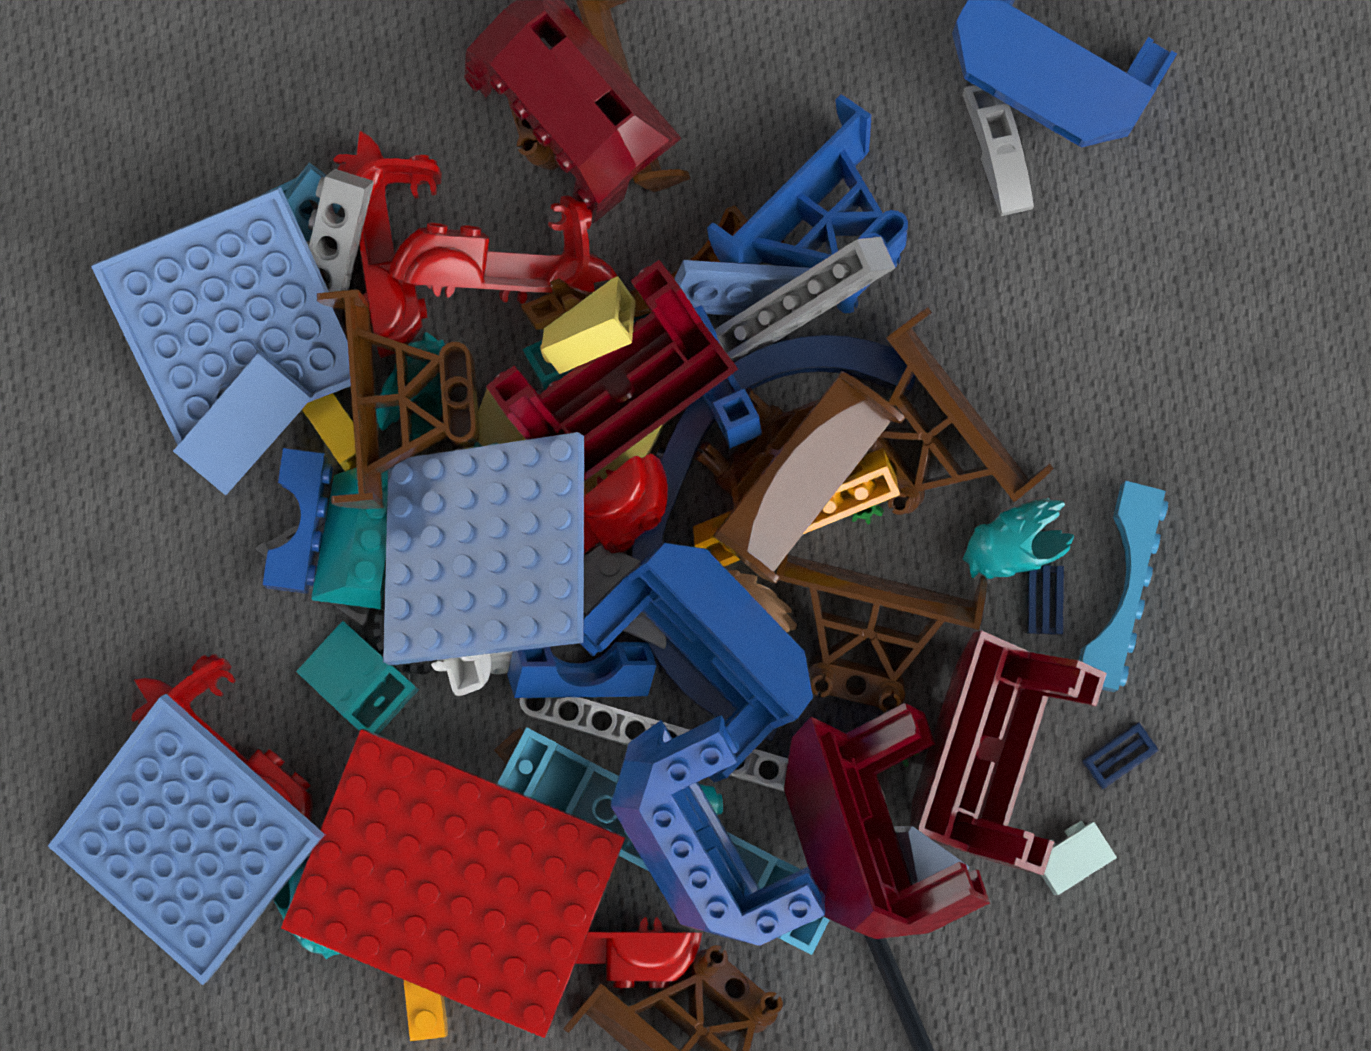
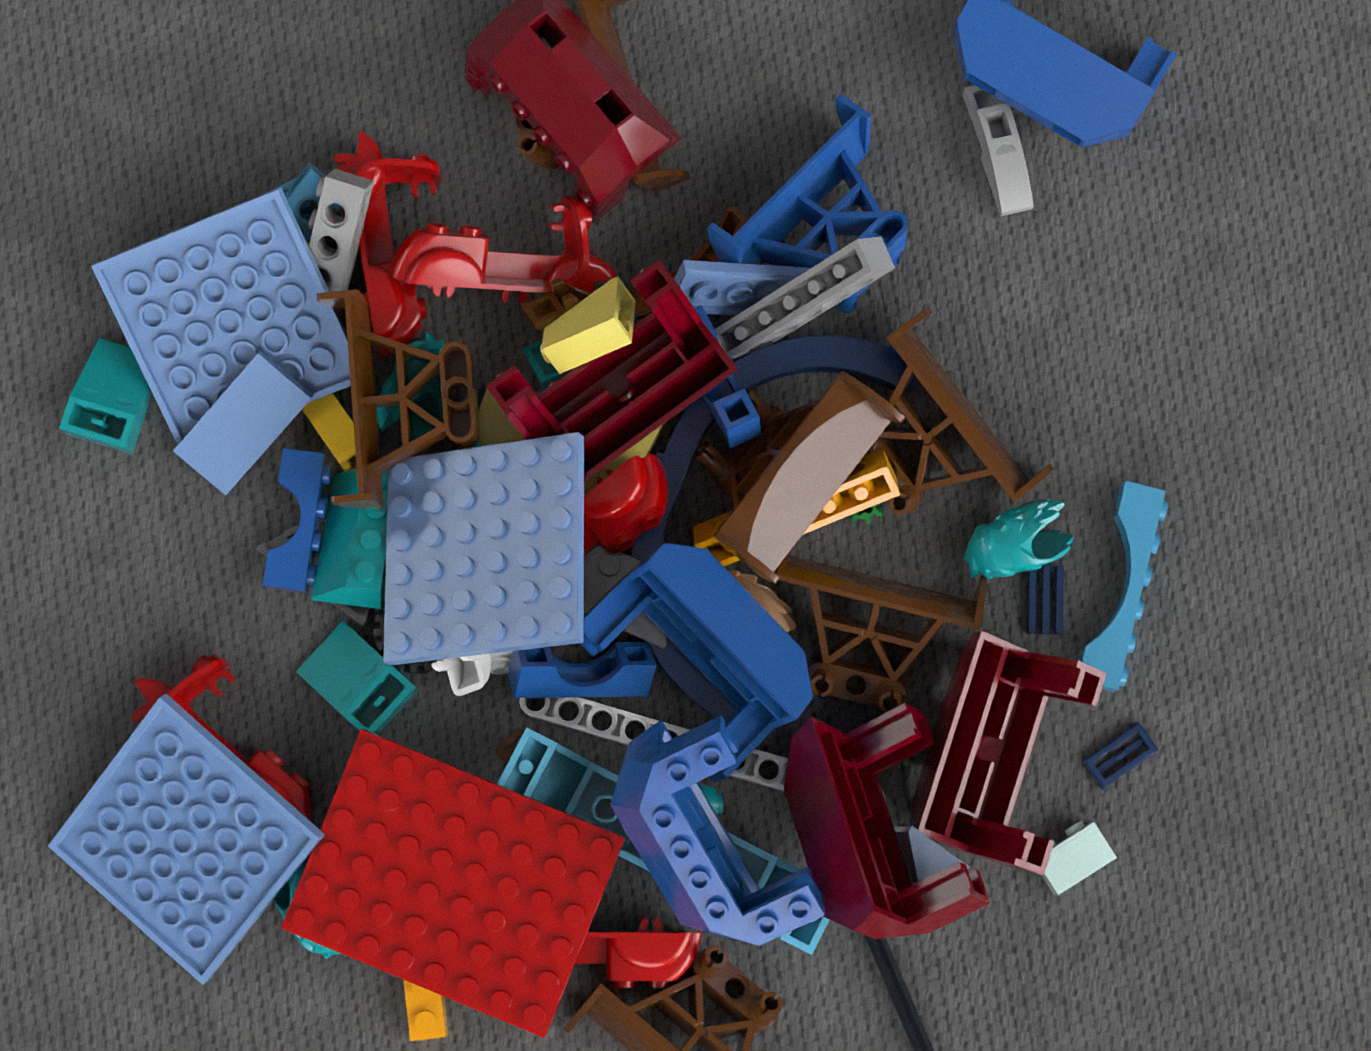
(108, 399): none -> teal slope

